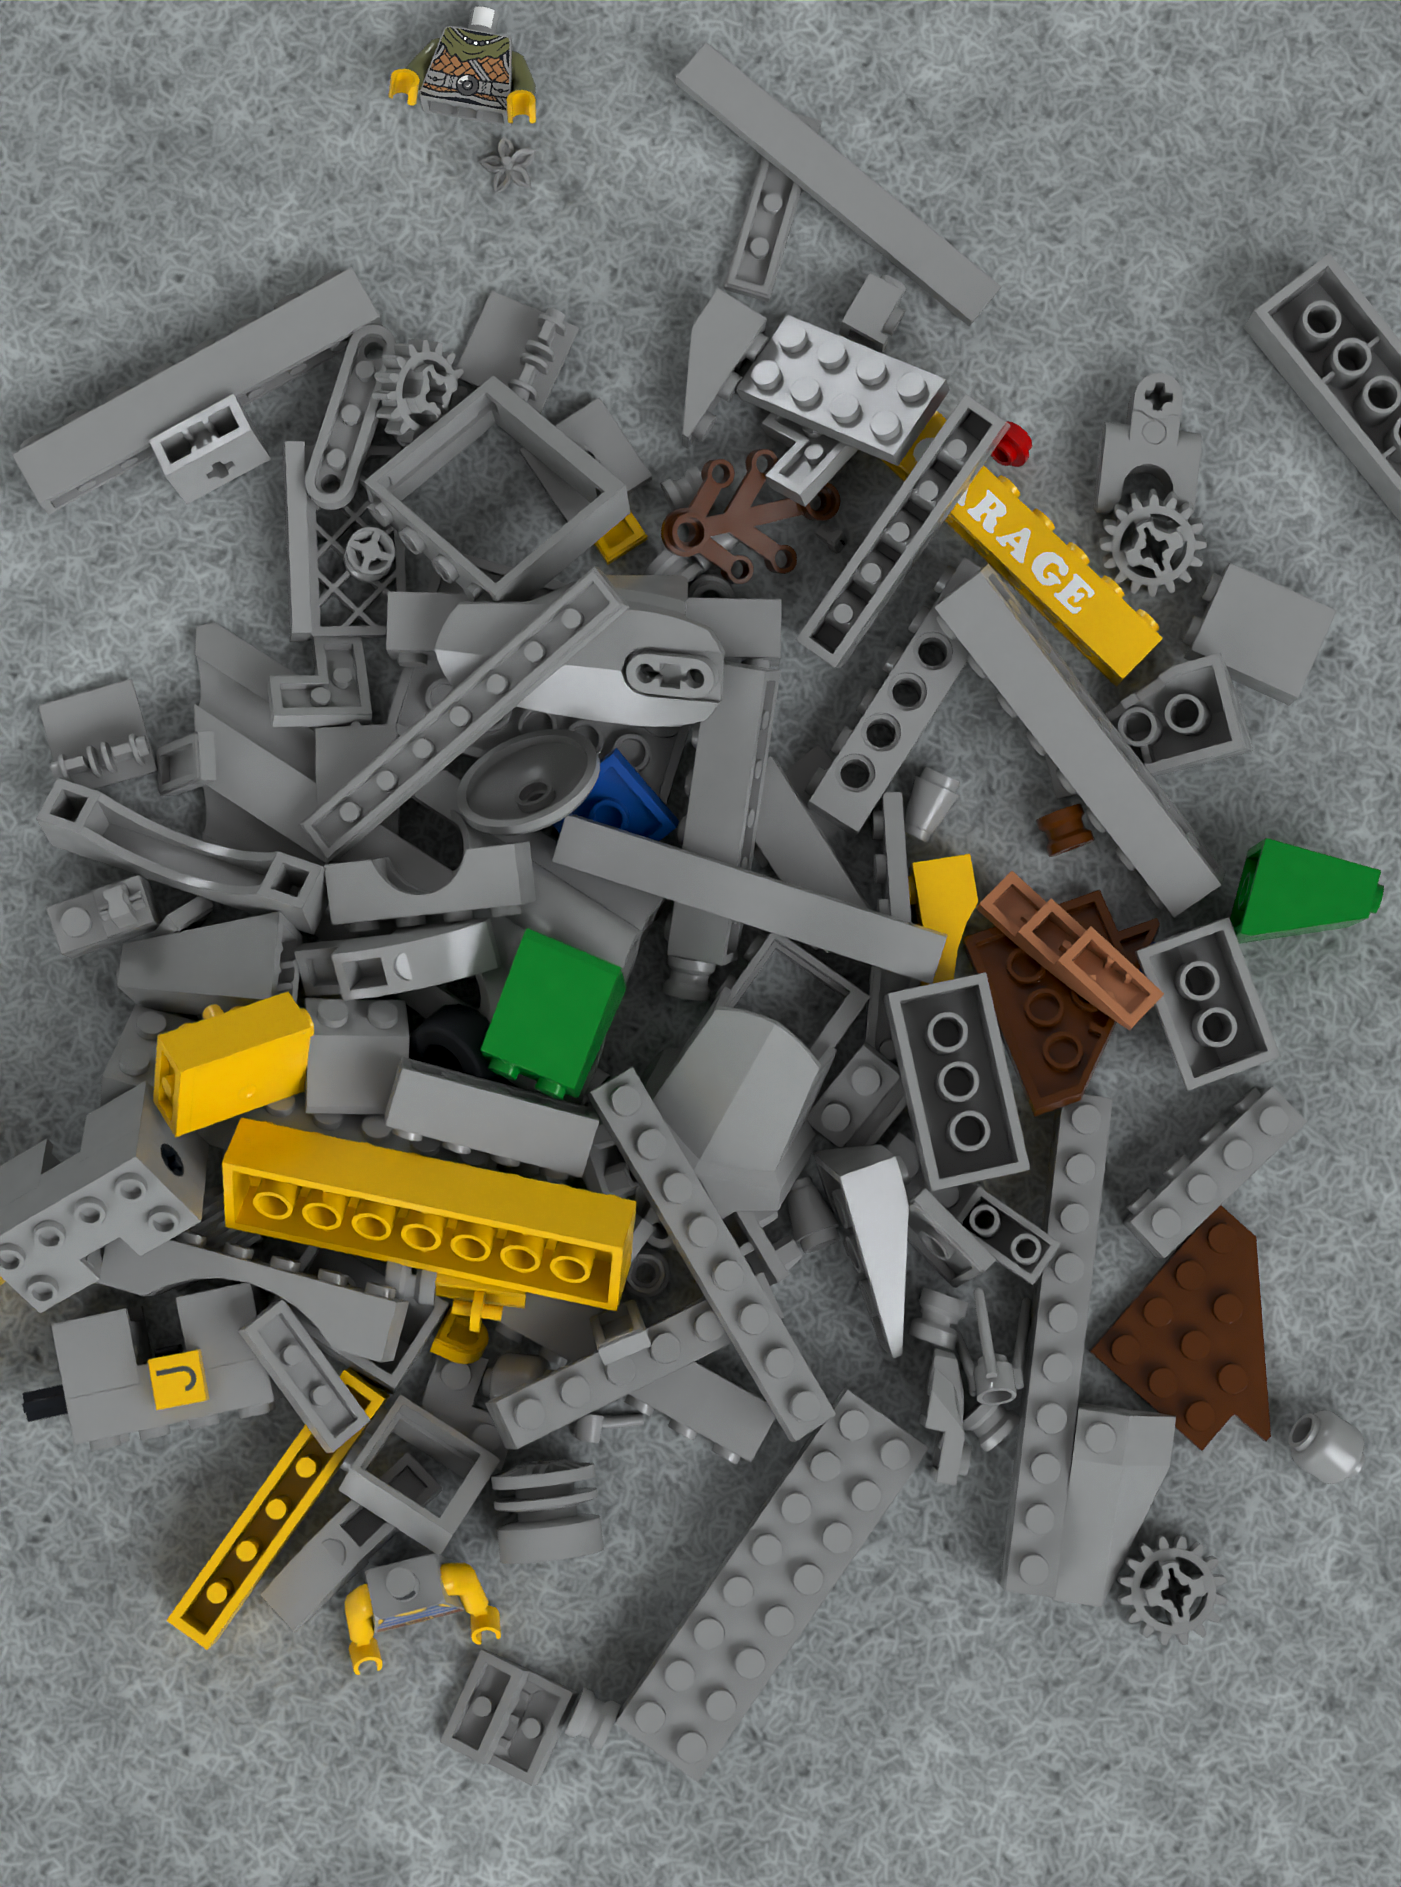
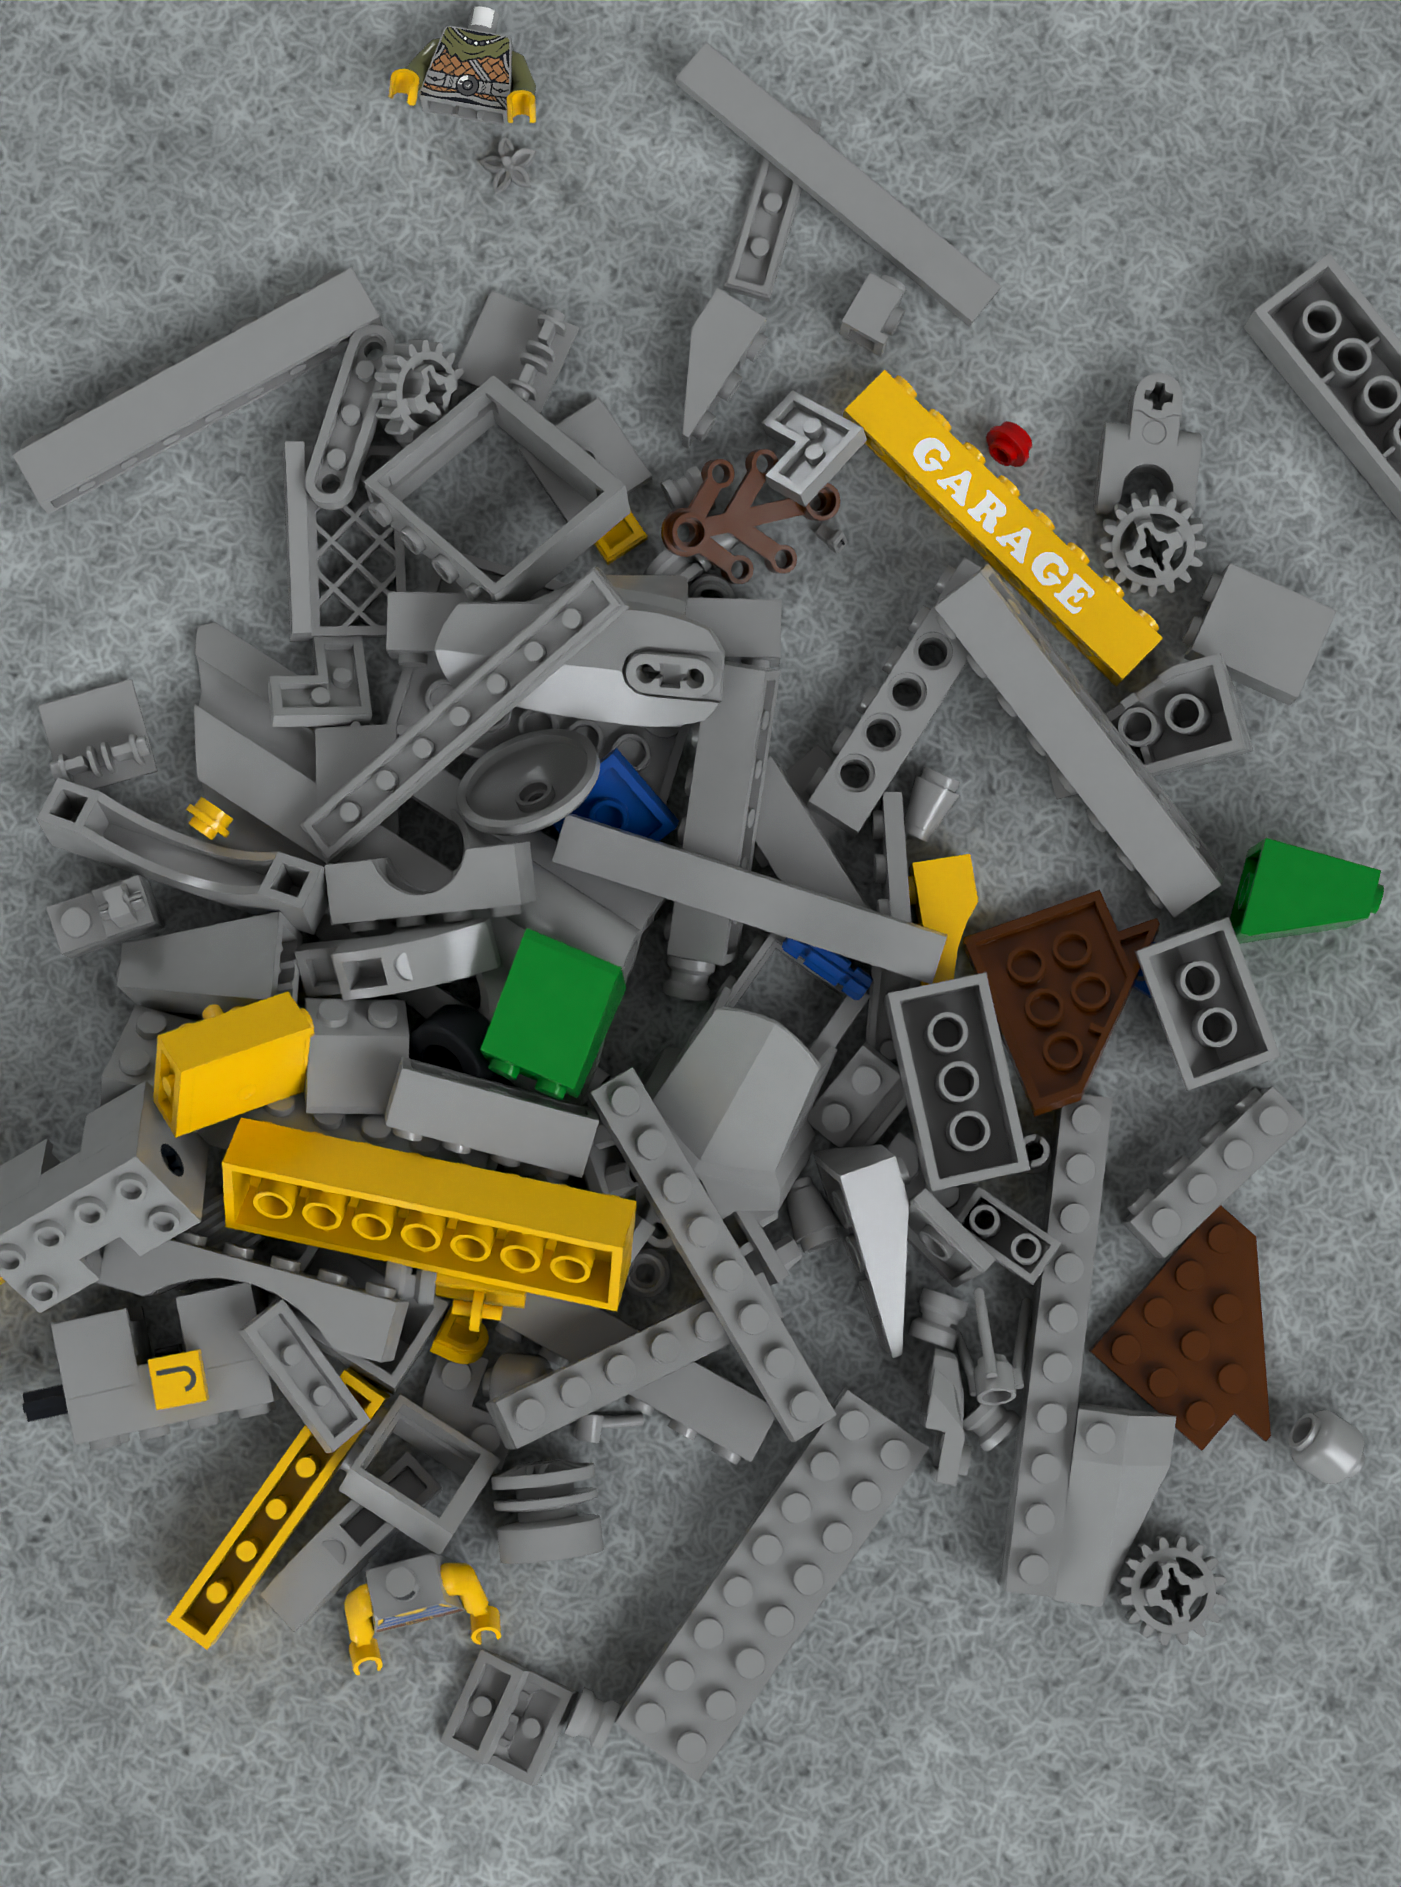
(186, 763): light grey tile -> none
(186, 917): light grey tile -> none
(209, 449): light grey brick -> none
(209, 819): none -> yellow plate
(372, 545): light grey wheel -> none
(619, 1332): light grey tile -> none
(831, 967): none -> blue axle
(843, 389): light grey plate -> none
(903, 531): light grey brick -> none
(1042, 1163): none -> light grey pin
(1065, 830): reddish brown wheel -> none
(1070, 952): nougat slope -> none

